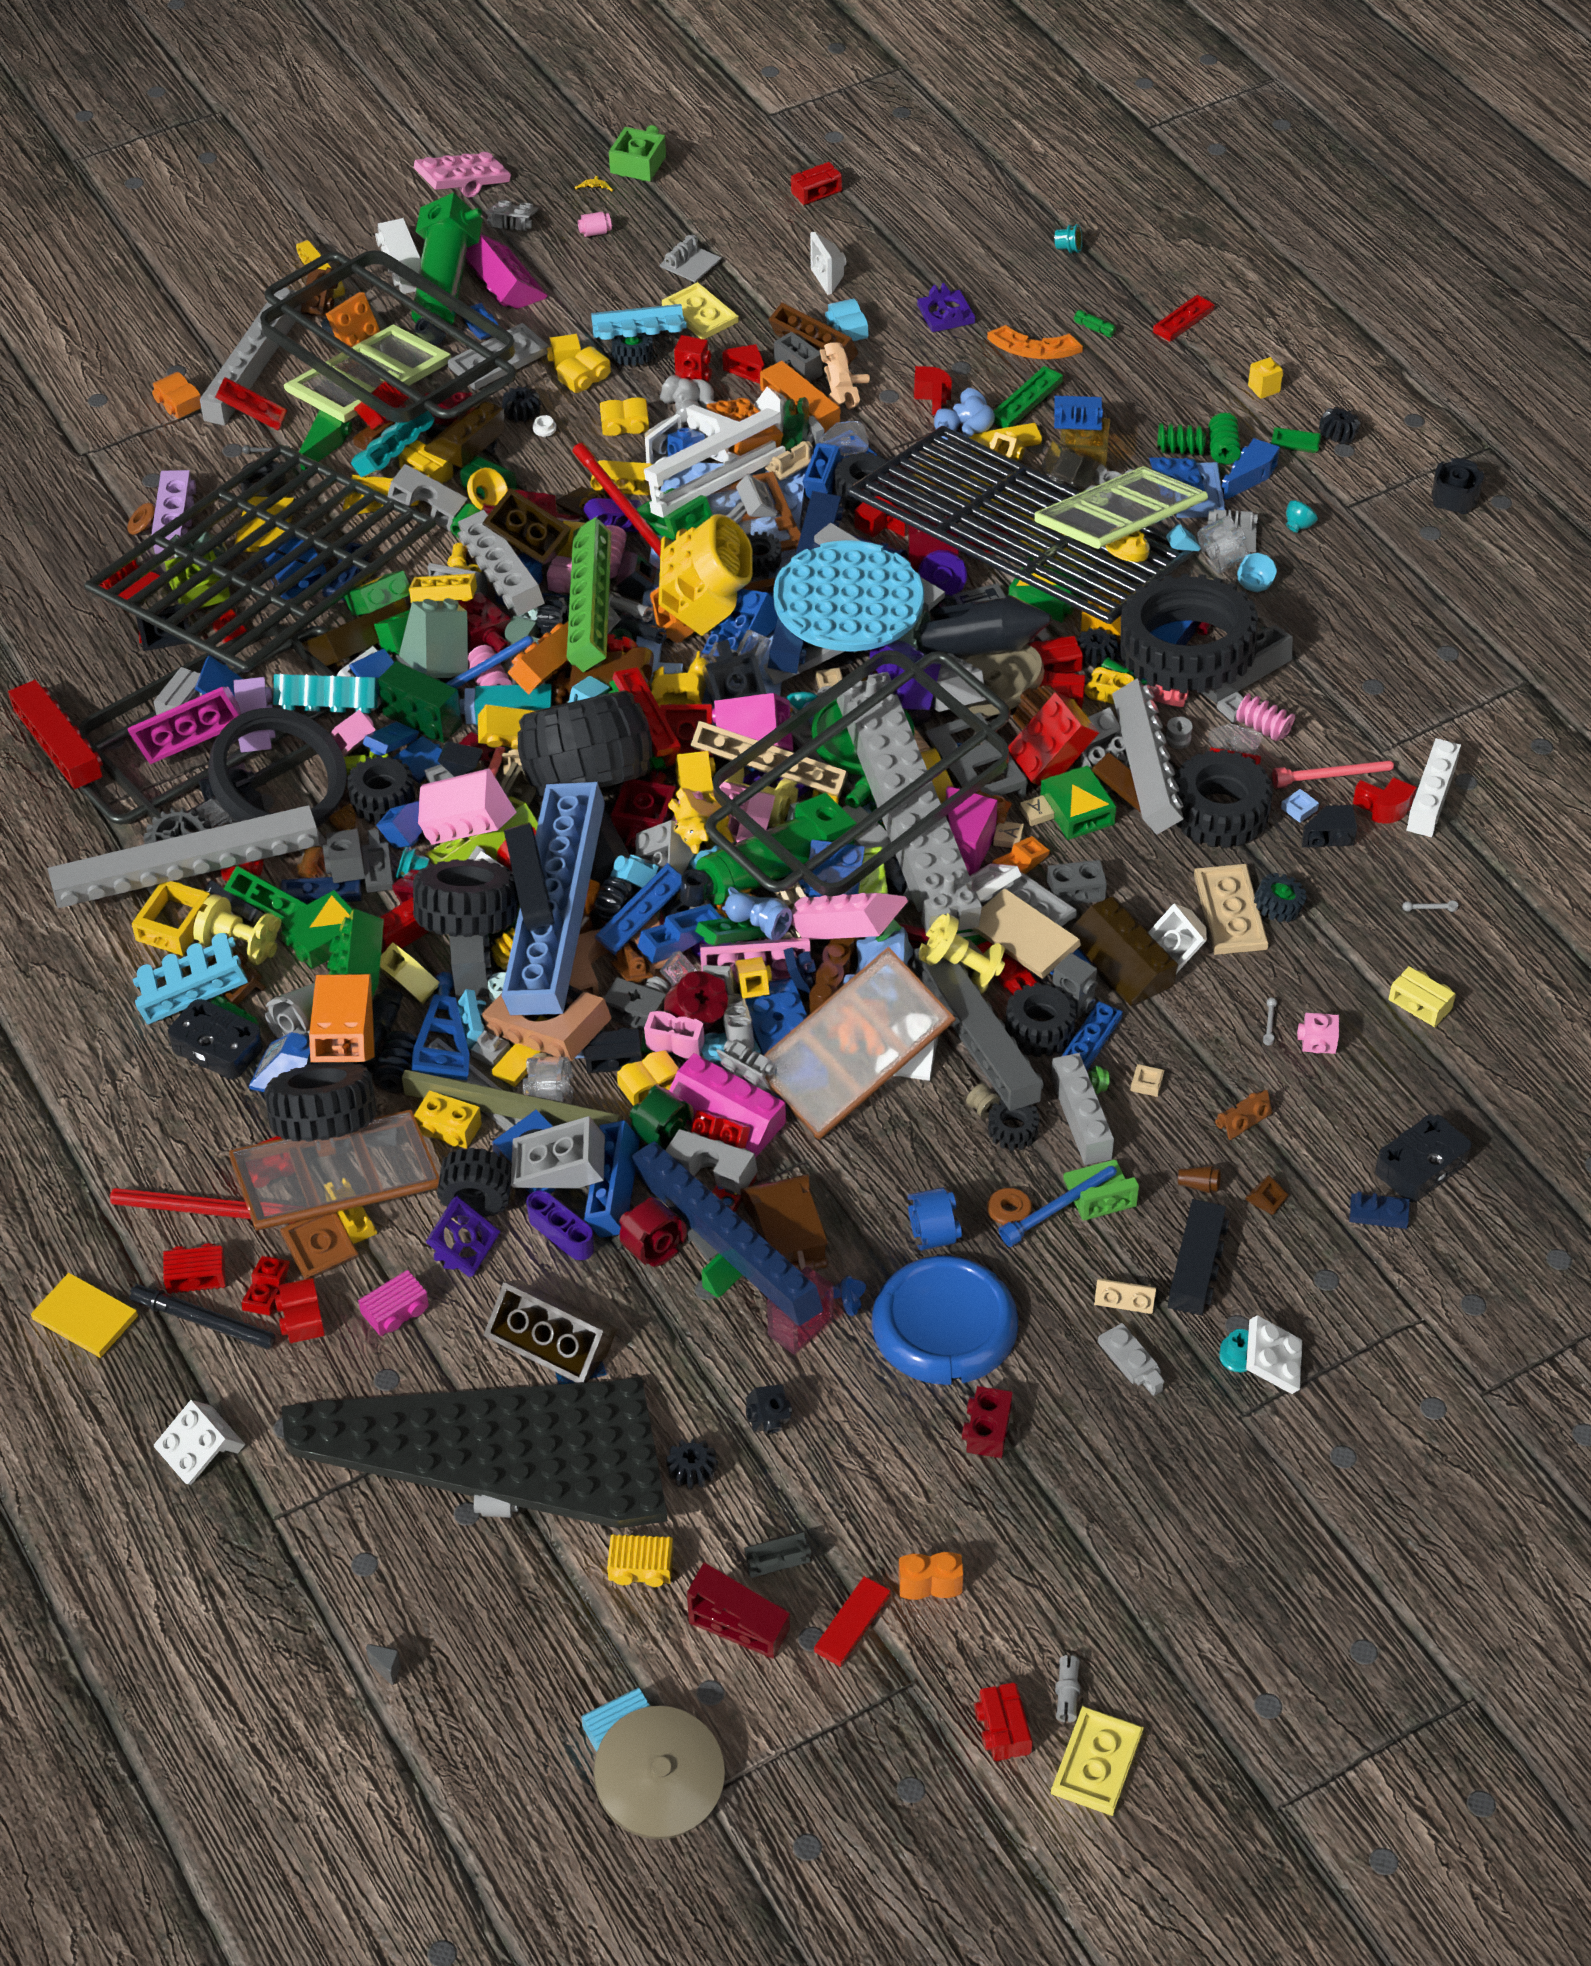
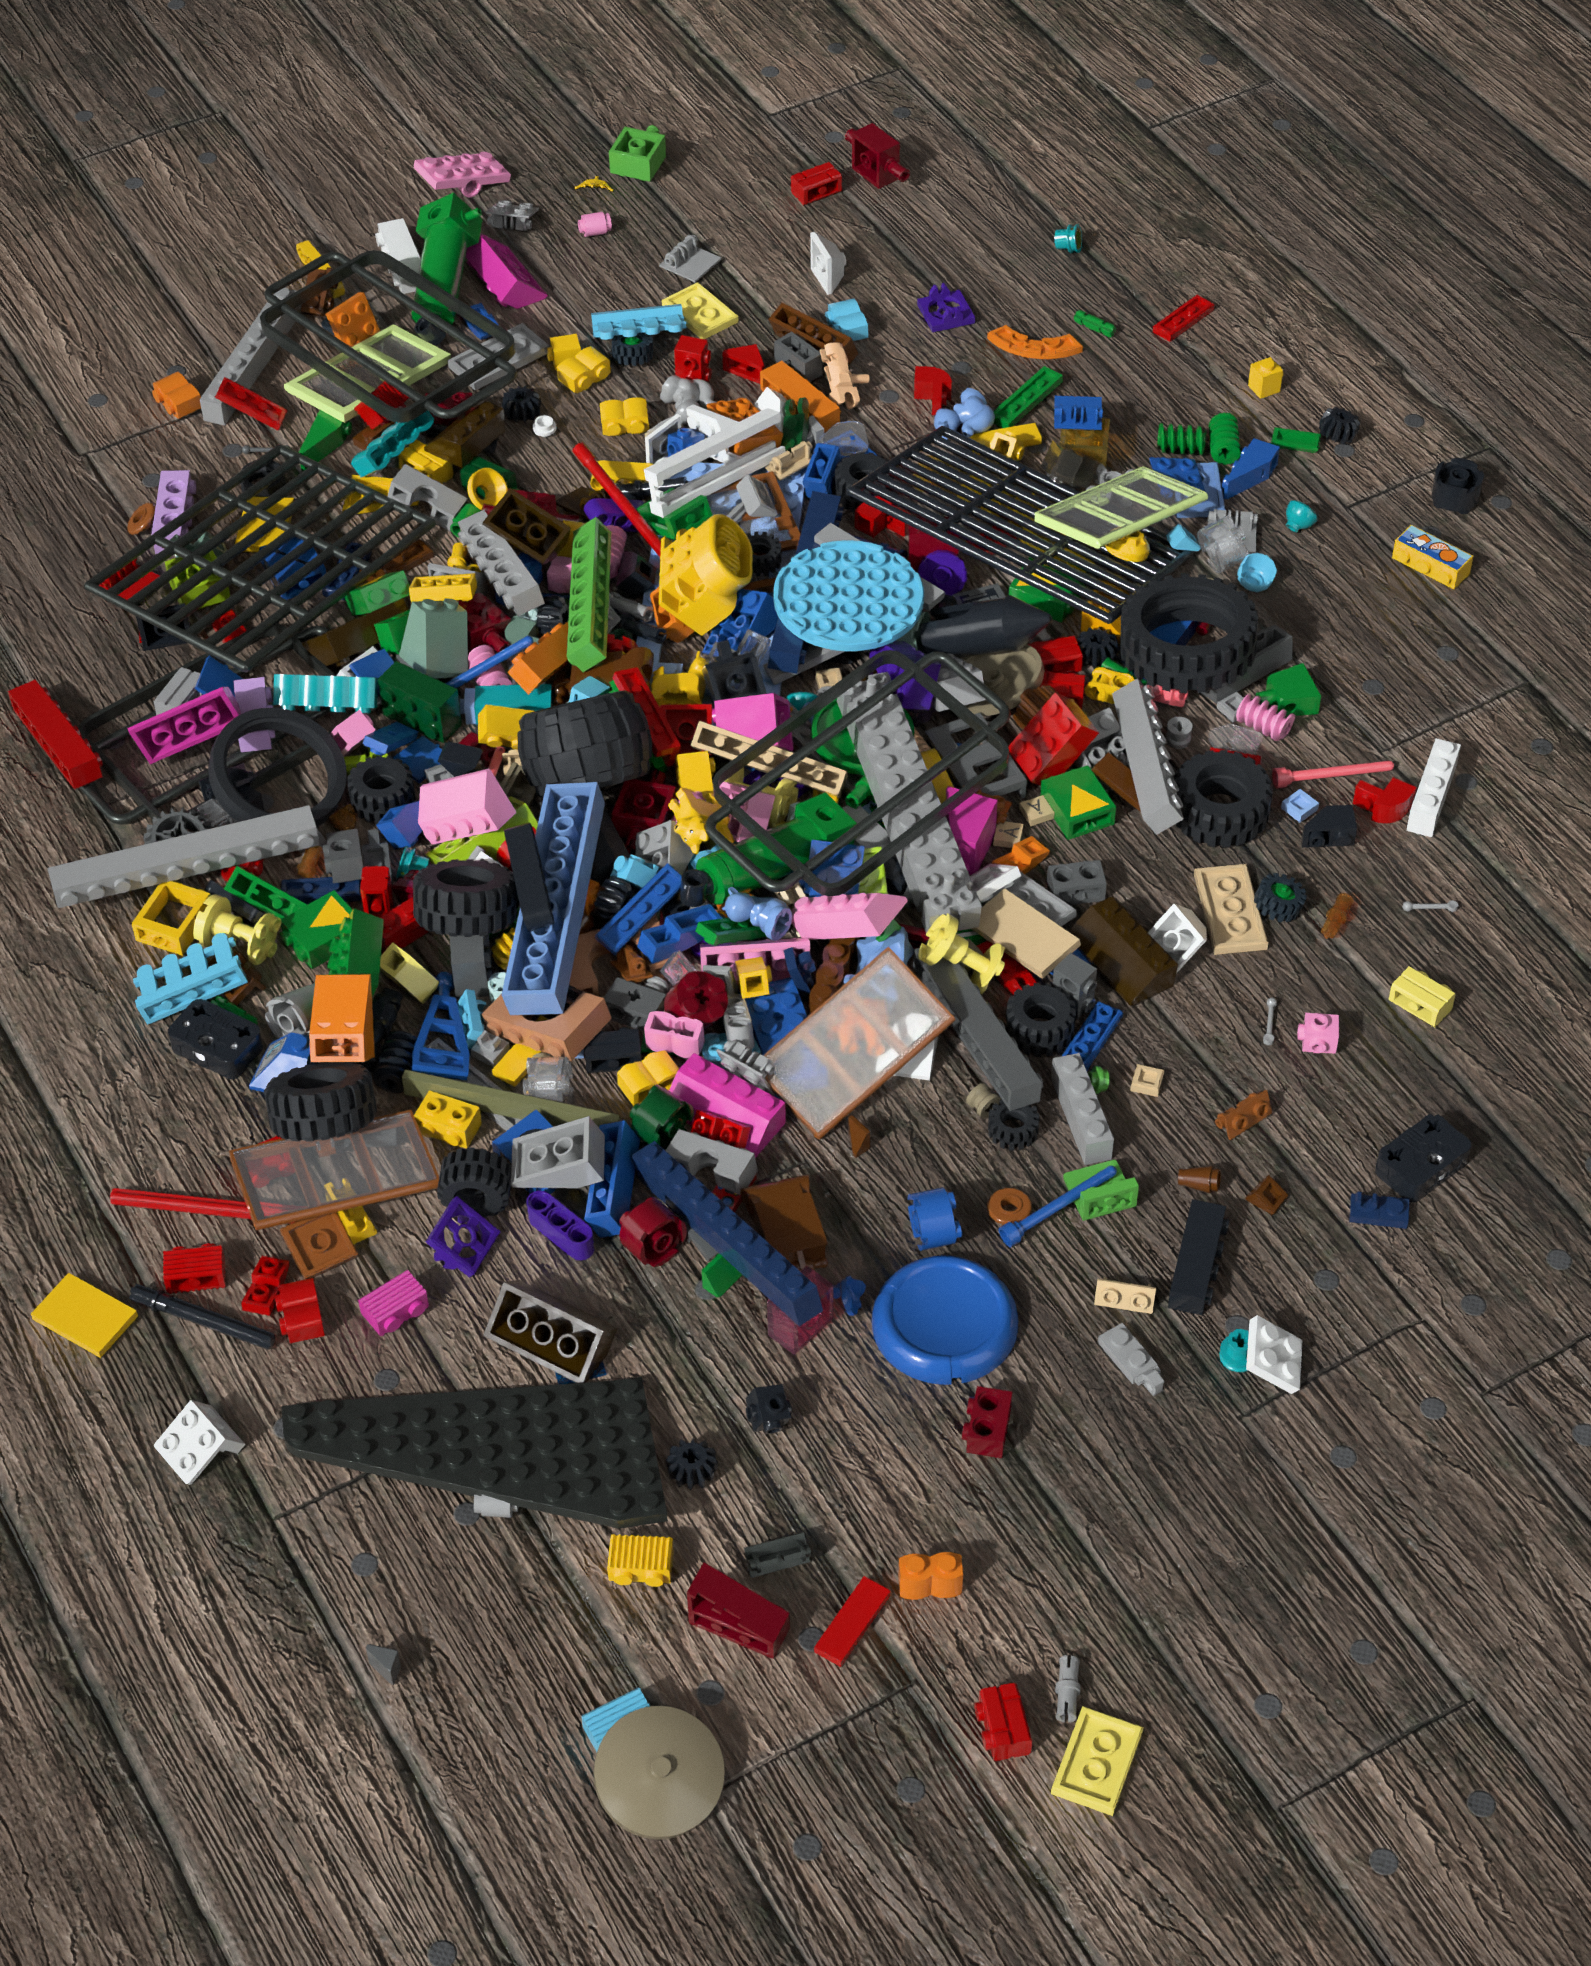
(376, 890): none -> red brick
(406, 560): none -> reddish brown tile
(640, 490): none -> black pin
(858, 1136): none -> reddish brown slope
(876, 156): none -> dark red brick
(1292, 691): none -> green torso
(1337, 915): none -> clear orange axle
(1432, 556): none -> brick

